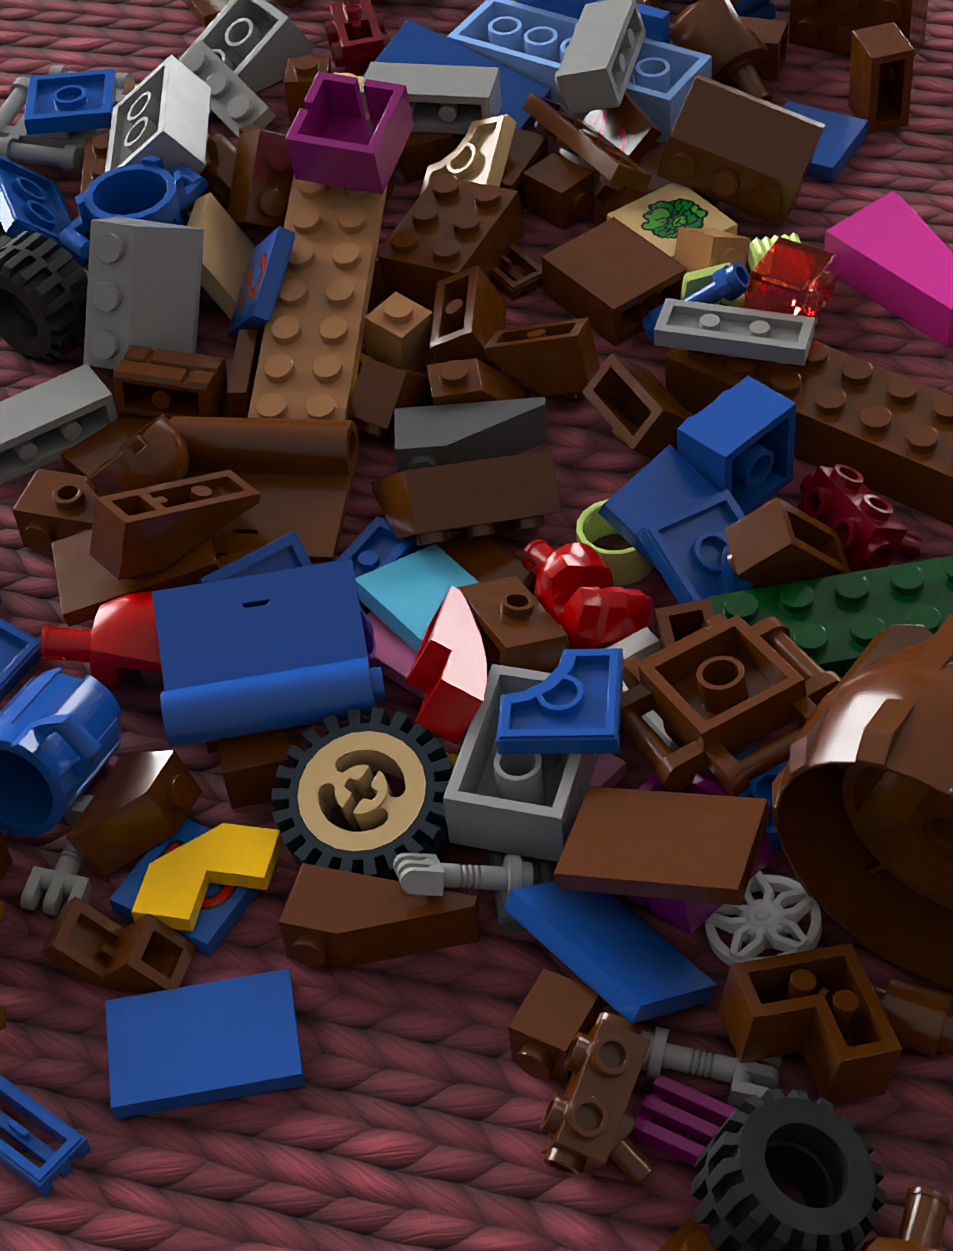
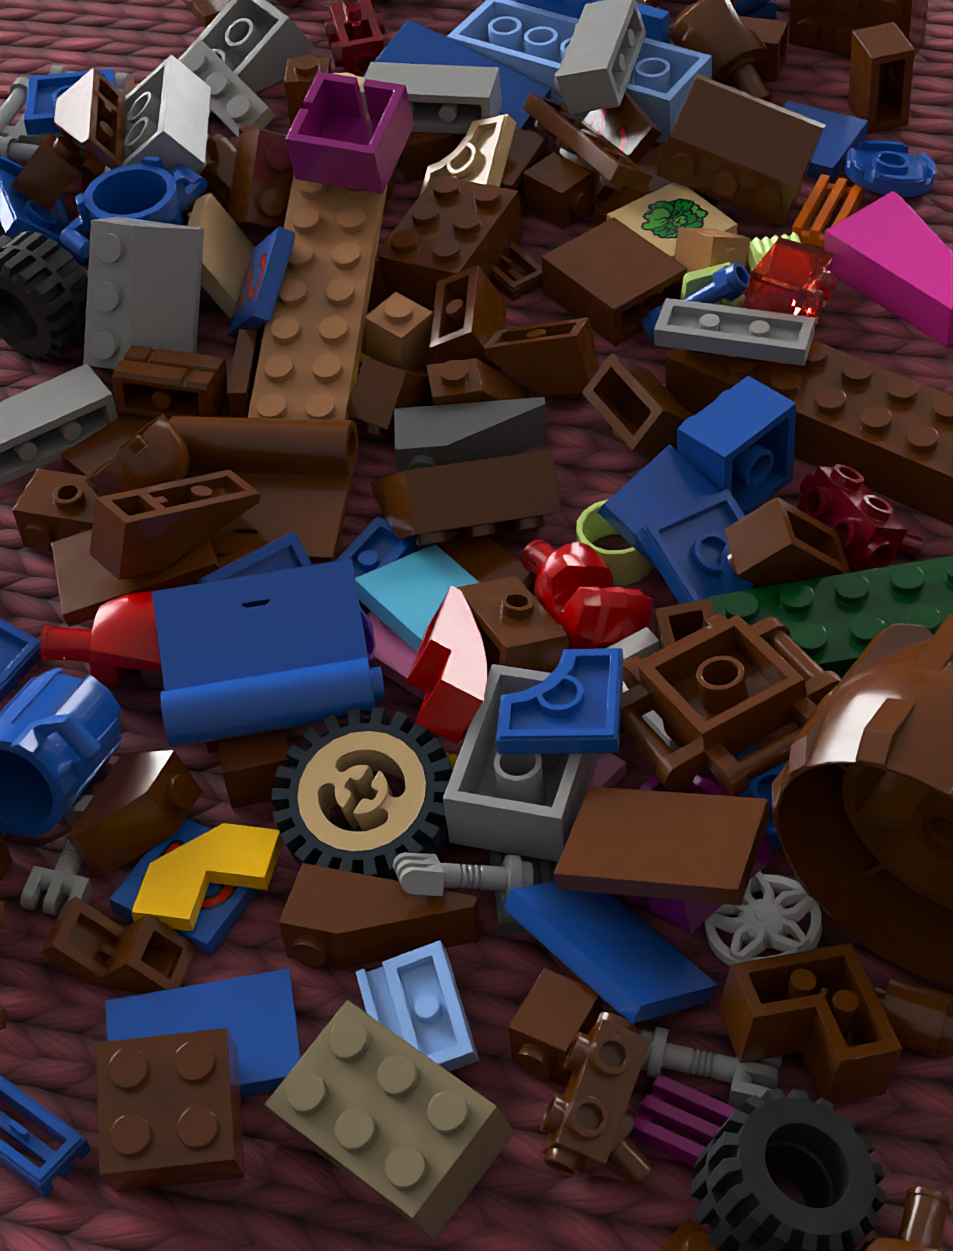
(50, 171): none -> reddish brown brick
(93, 117): none -> reddish brown slope
(169, 1110): none -> reddish brown brick
(391, 1119): none -> dark tan brick
(421, 1004): none -> light blue plate
(823, 188): none -> orange tile
(887, 167): none -> blue tile

